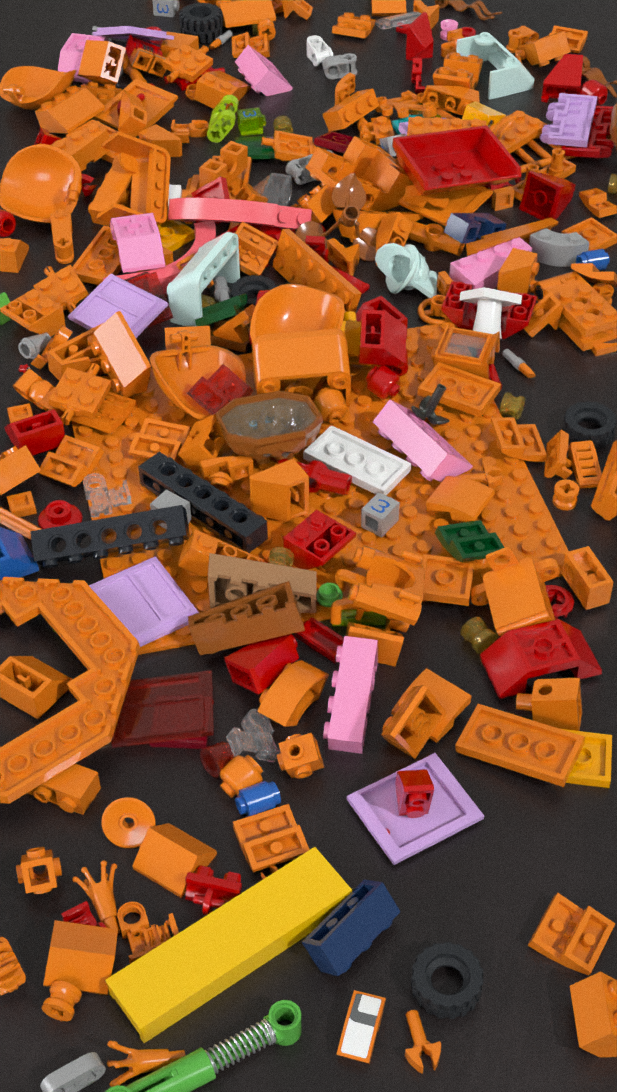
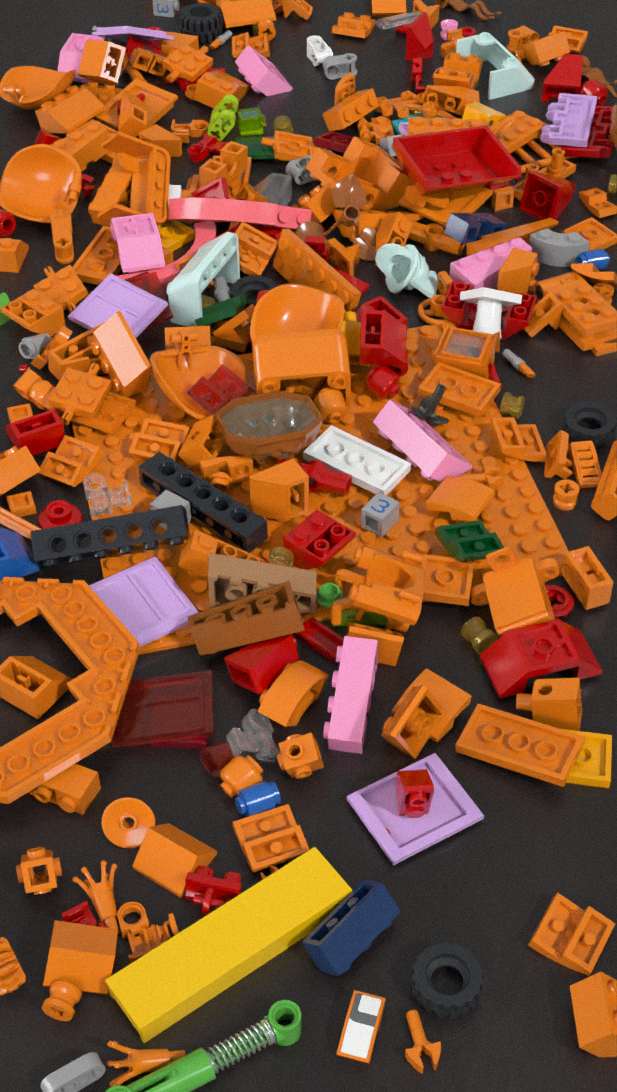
(200, 151): none -> red piece

